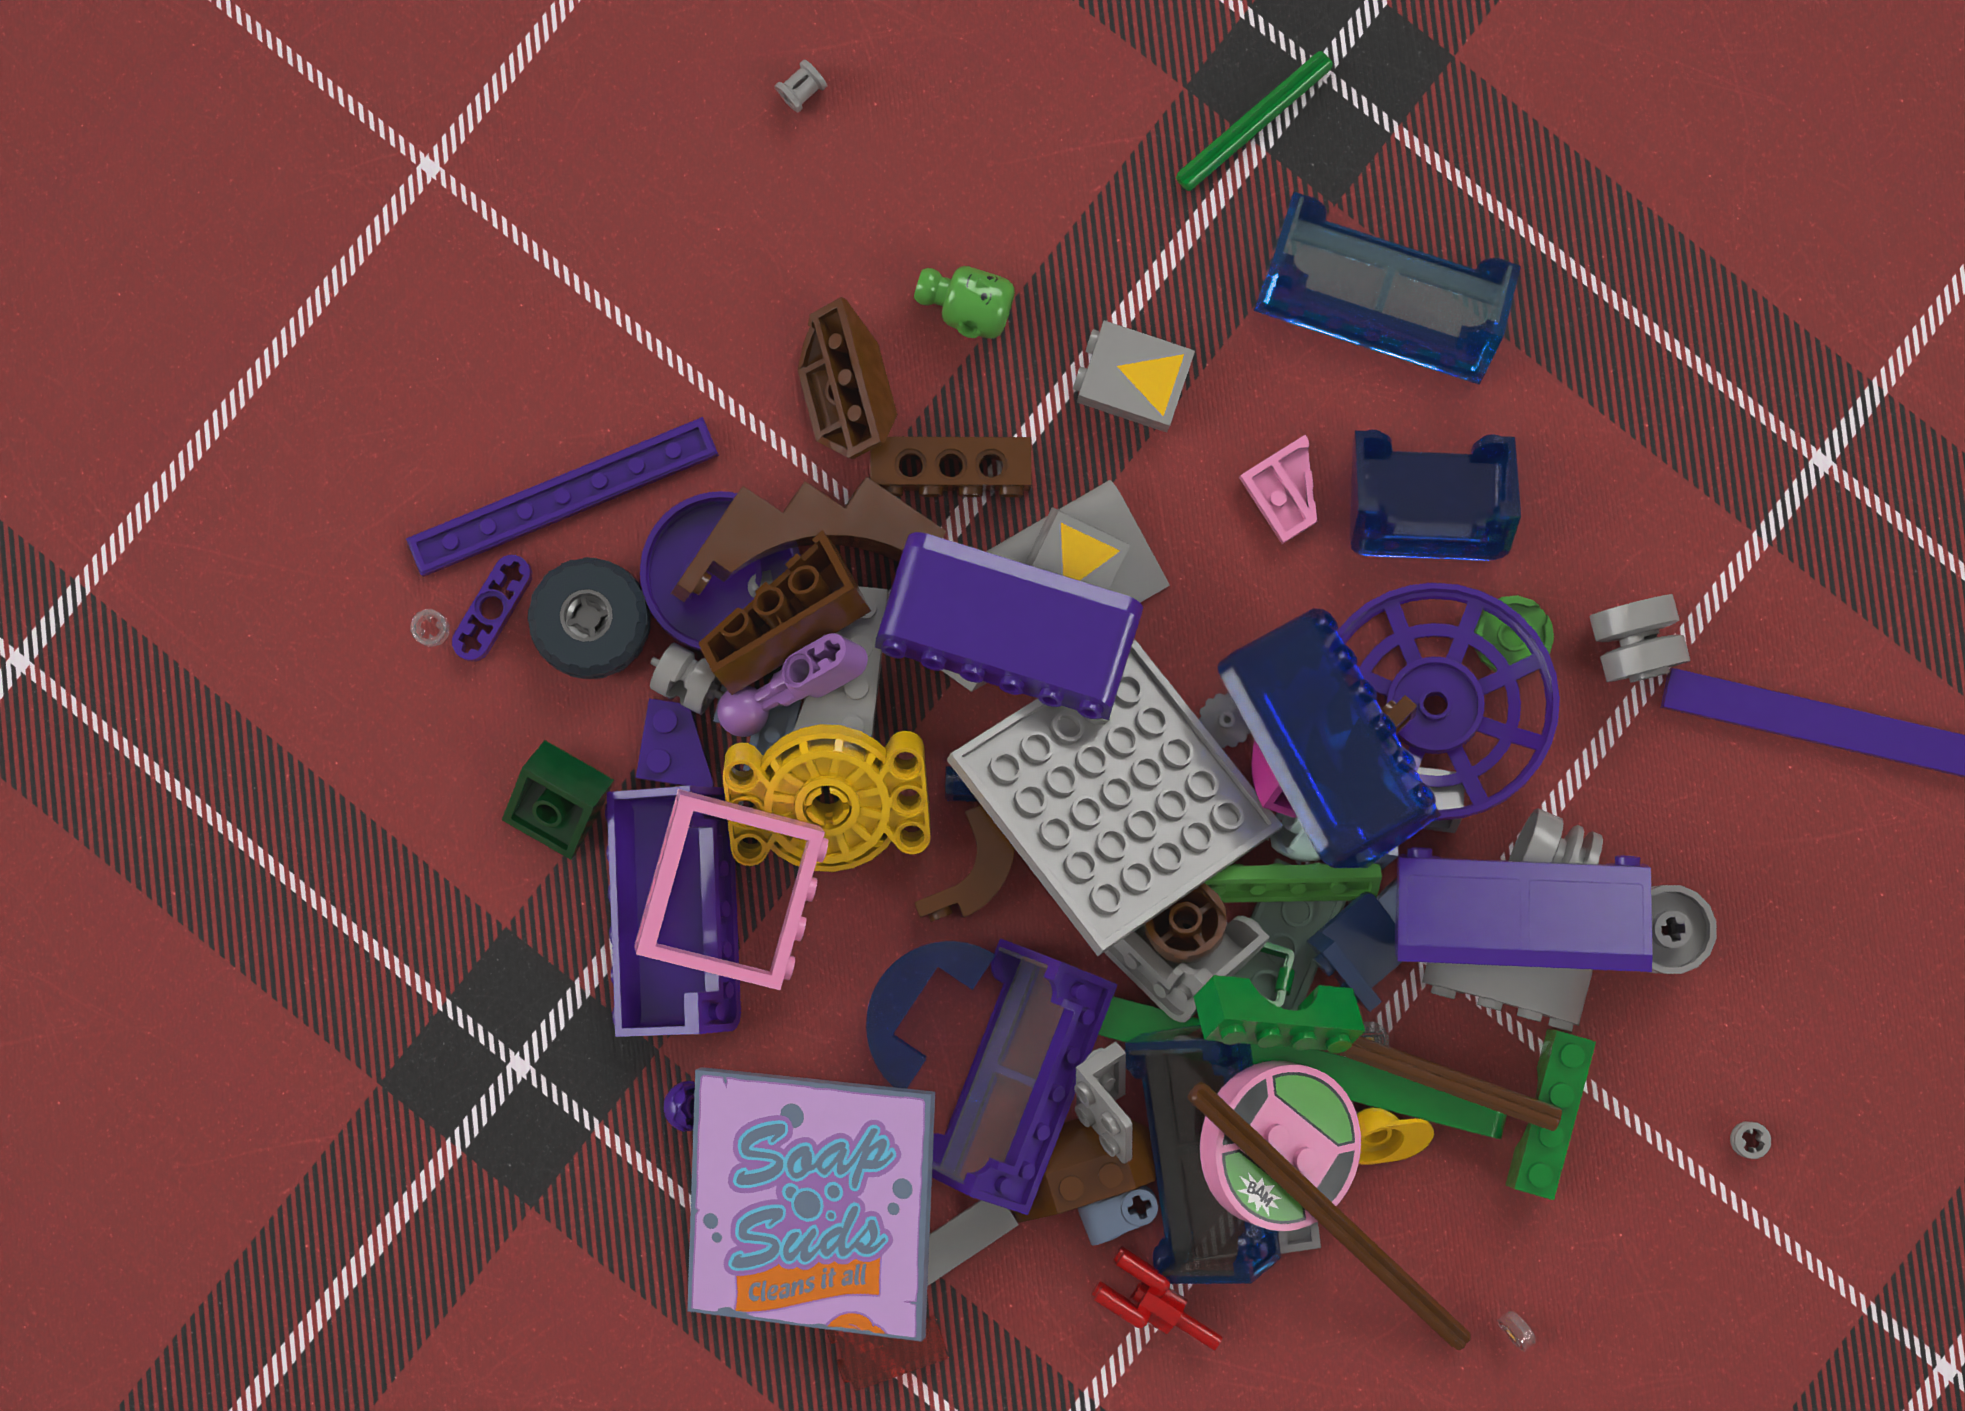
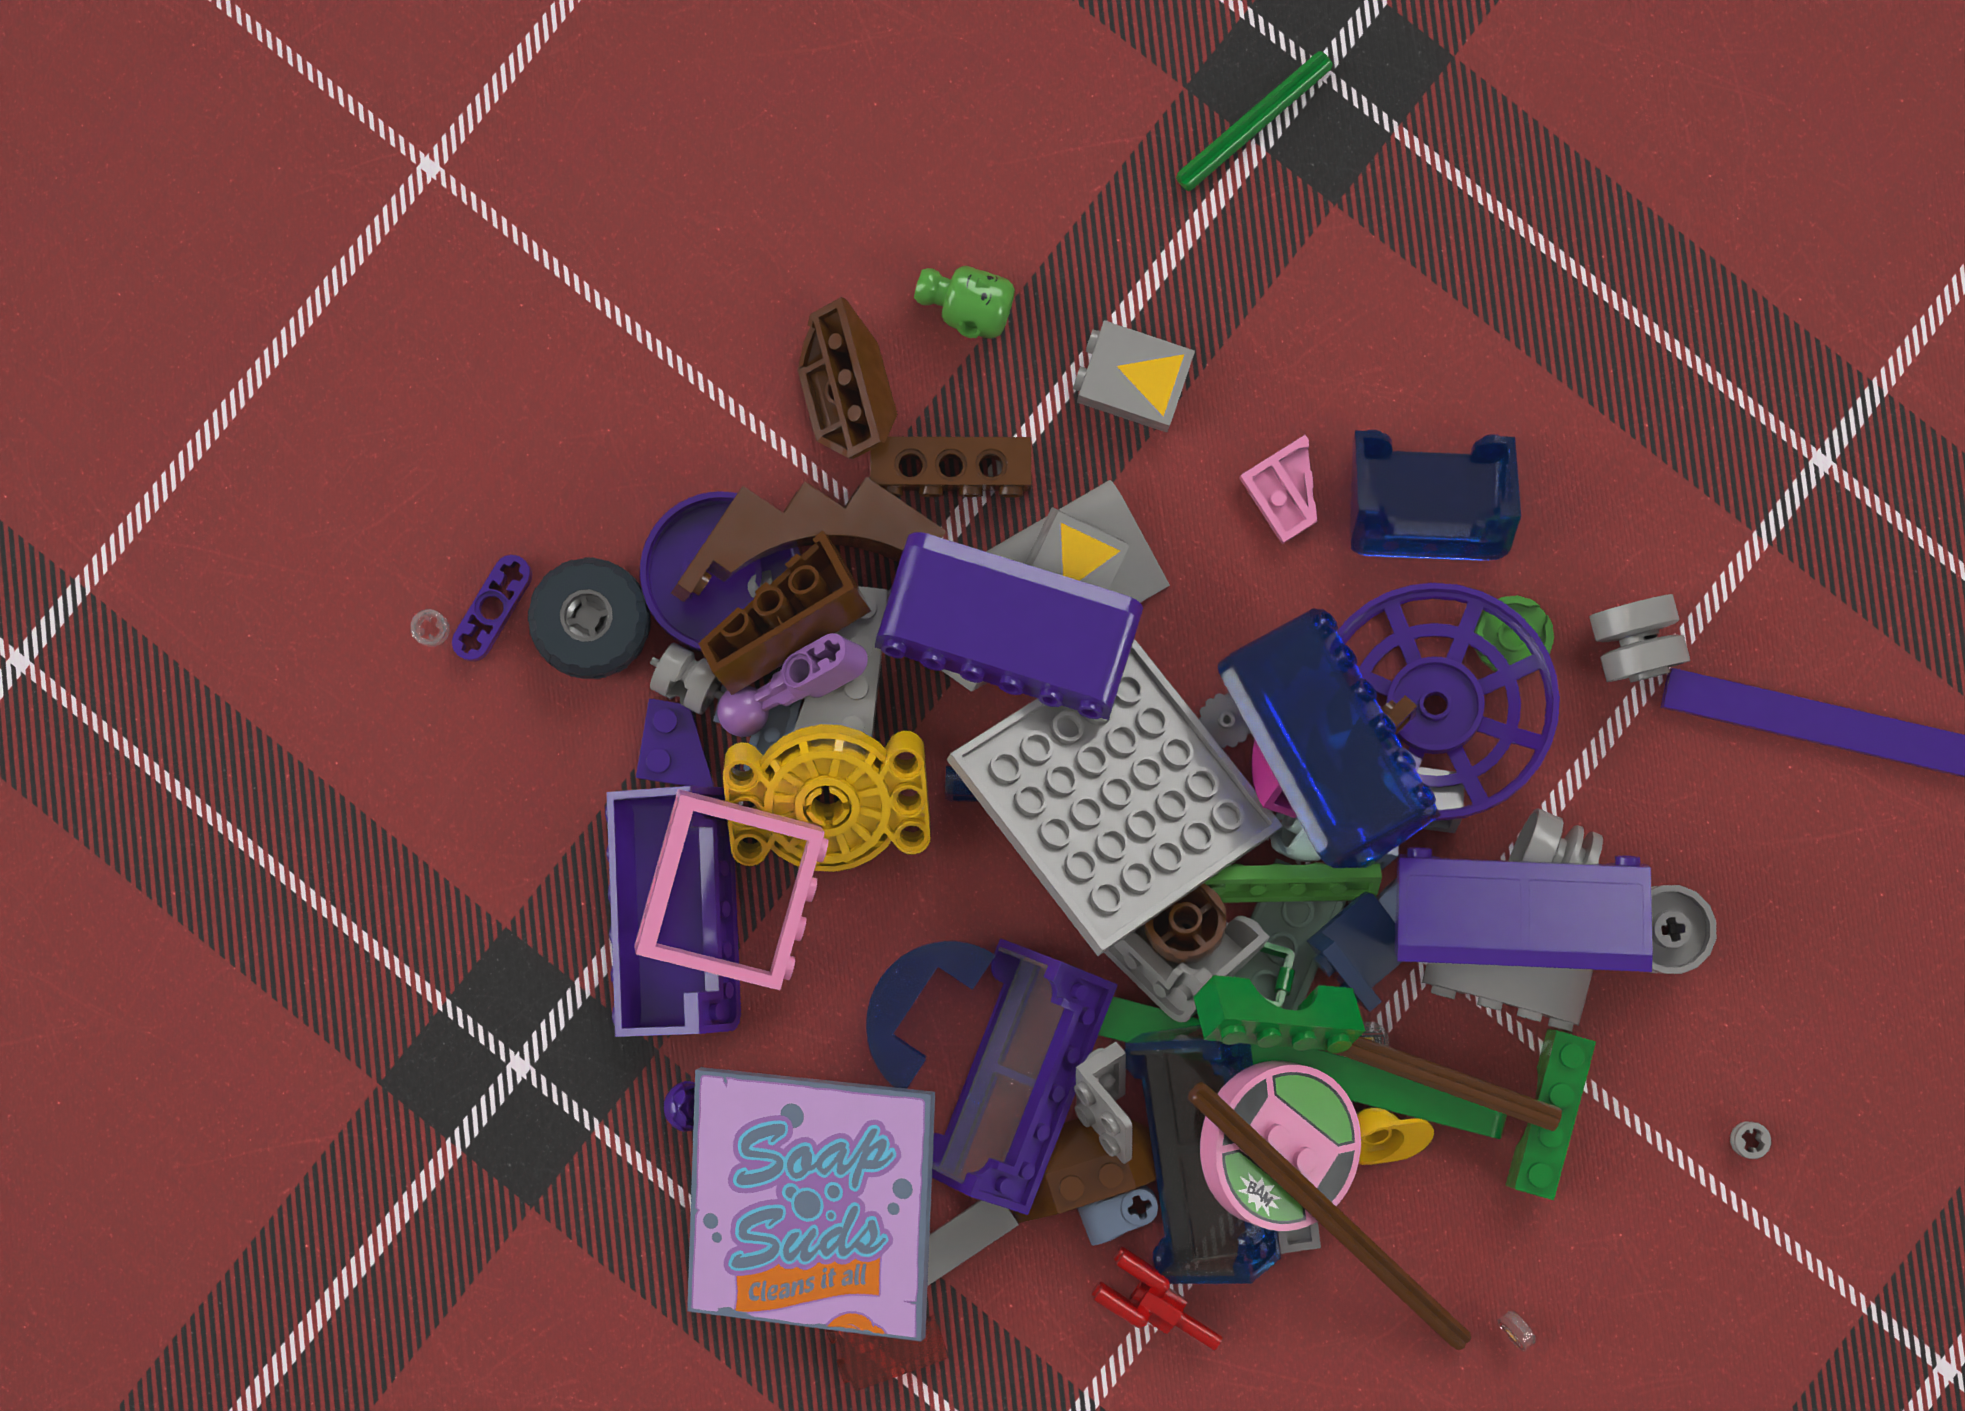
(557, 799): dark green slope -> none
(562, 497): dark purple tile -> none
(801, 86): light grey bush -> none
(986, 877): reddish brown arch -> none
(1386, 294): windscreen -> none

